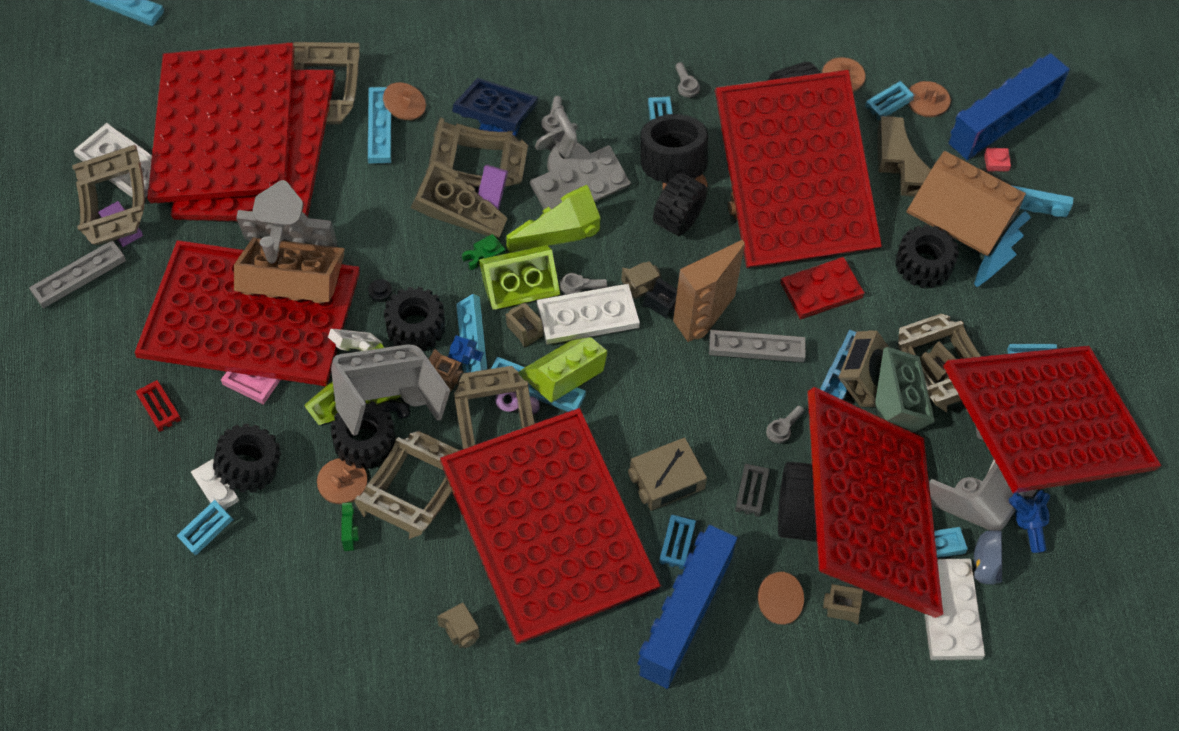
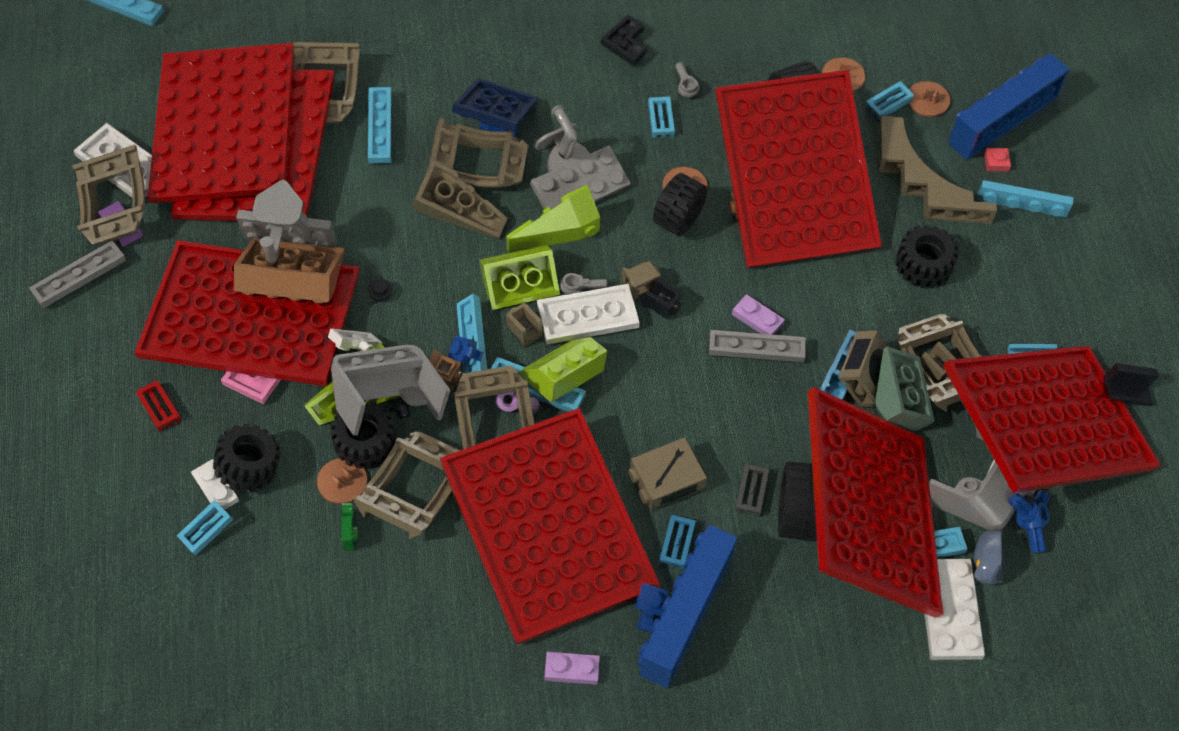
(404, 101): nougat piece -> none
(414, 303): black tyre -> none
(459, 626): dark tan window -> none
(483, 249): green plate -> none
(493, 184): medium lavender tile -> none
(550, 122): light grey plate -> none
(572, 668): none -> lavender plate
(621, 40): none -> black plate
(650, 603): none -> blue plate
(673, 146): black tyre -> none
(707, 290): medium nougat slope -> none
(757, 316): none -> lavender plate
(779, 429): light grey plate -> none
(780, 598): nougat piece -> none
(822, 288): red plate -> none
(843, 603): dark tan window -> none
(966, 203): medium nougat slope -> none
(1002, 251): dark azure slope -> none
(1130, 383): none -> black panel

